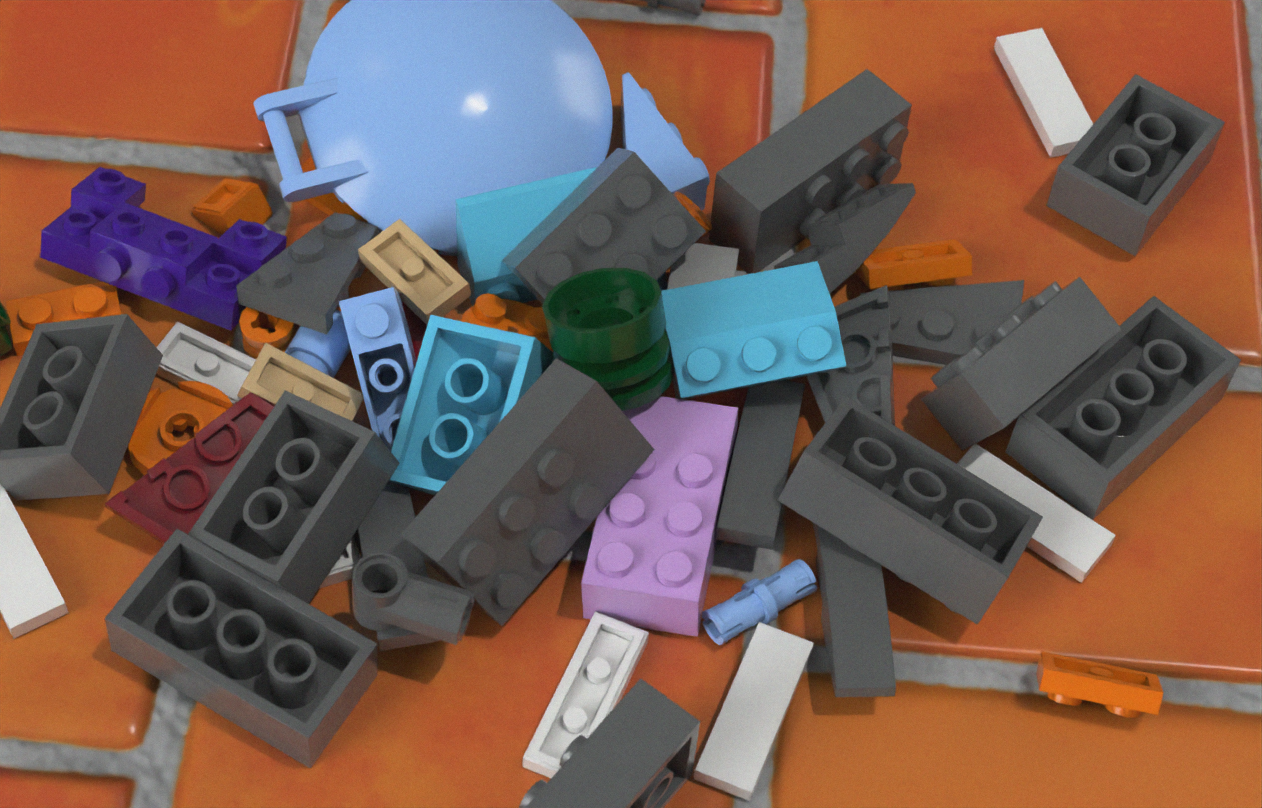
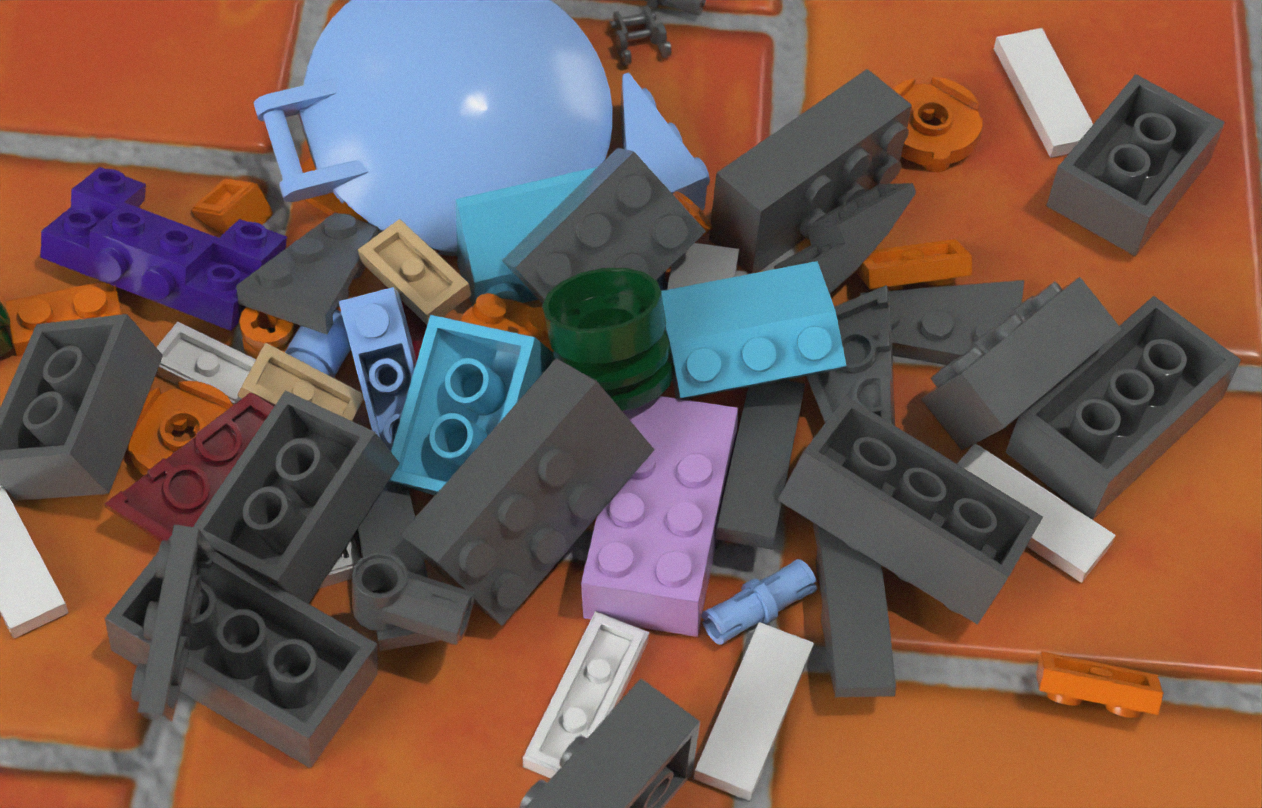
(160, 680): none -> dark grey wing
(654, 30): none -> dark grey piece
(959, 123): none -> orange plate

